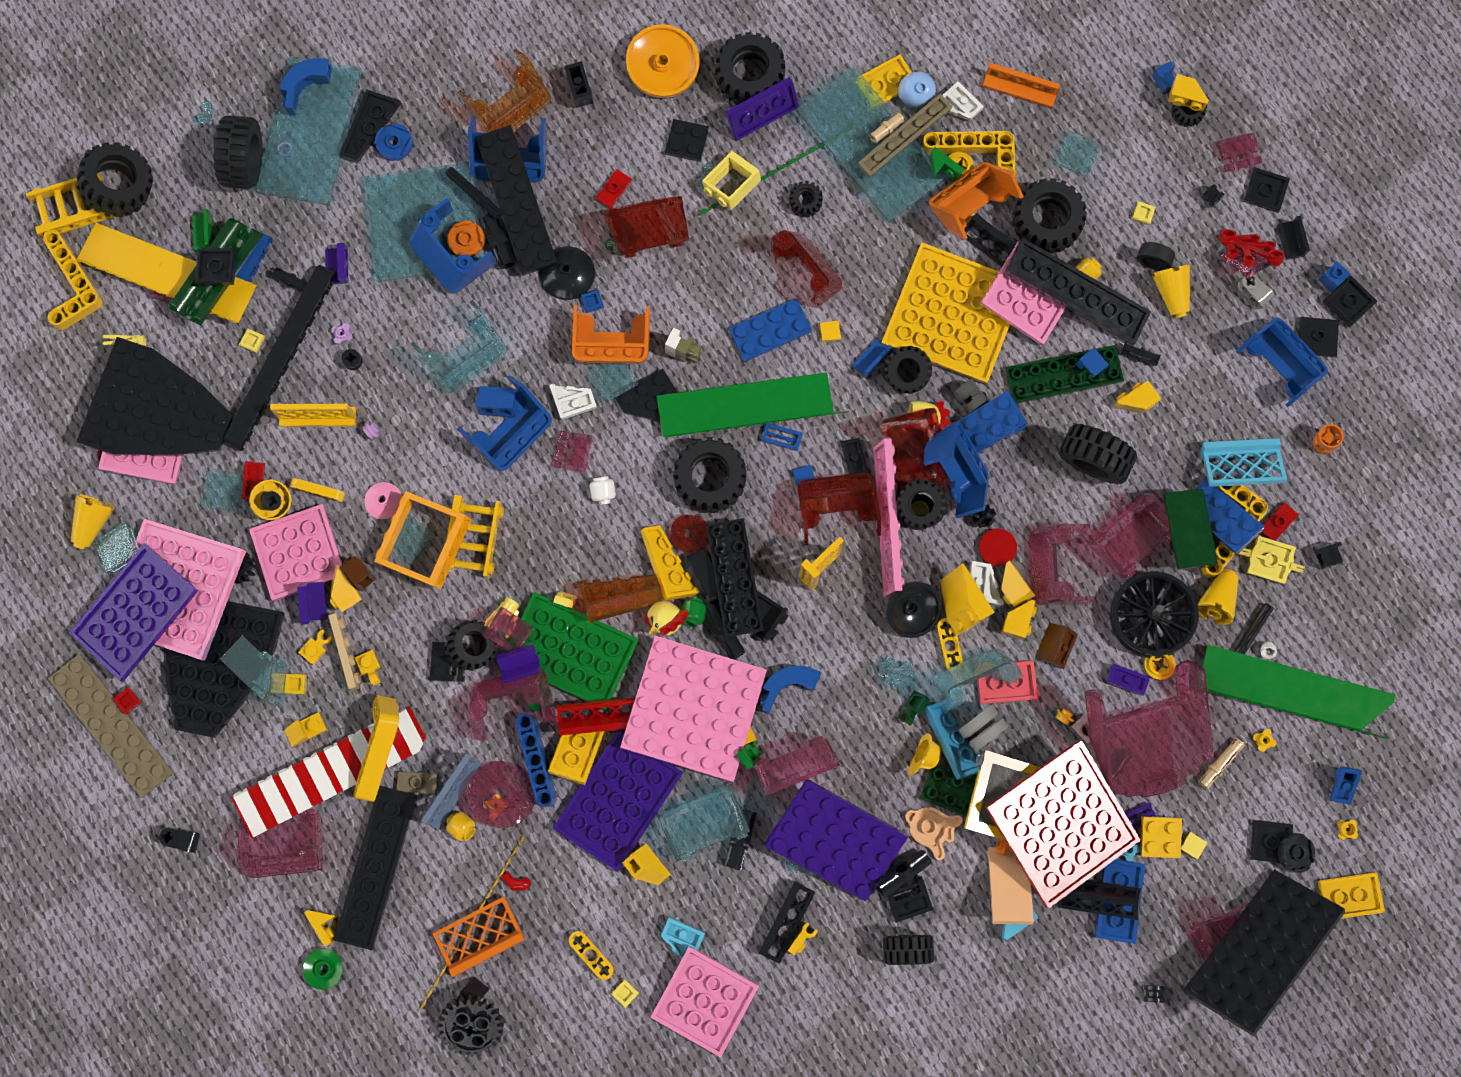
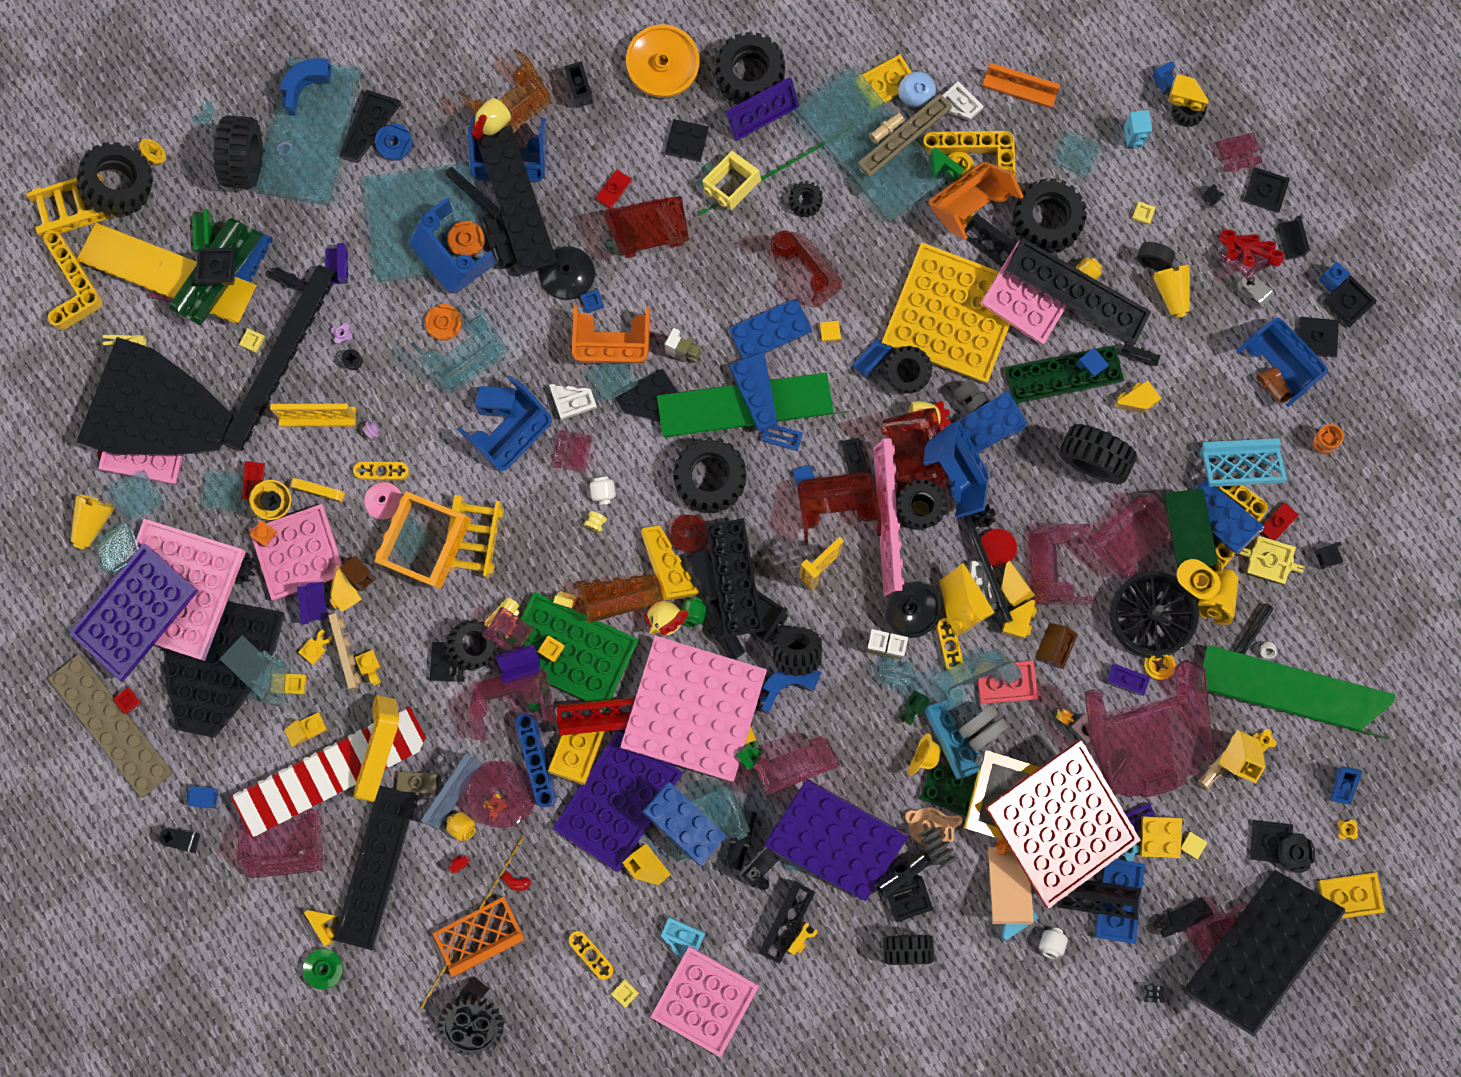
(136, 495): none -> clear light blue tile
(147, 146): none -> yellow gear
(202, 797): none -> blue brick
(263, 533): none -> orange plate
(367, 475): none -> yellow beam
(443, 322): none -> orange tile
(459, 863): none -> red plate
(490, 118): none -> light yellow piece
(551, 649): none -> yellow plate
(595, 521): none -> light yellow wheel
(684, 823): none -> blue plate
(754, 872): none -> black hinge
(755, 388): none -> blue wing
(797, 651): none -> black tyre
(885, 645): none -> white hips
(938, 846): none -> dark grey piece
(1001, 603): none -> black bar
(1053, 943): none -> white head
(1137, 128): none -> medium azure brick
(1183, 917): none -> black hinge
(1198, 579): none -> yellow piece
(1244, 757): none -> yellow slope
(1272, 381): none -> dark orange piece

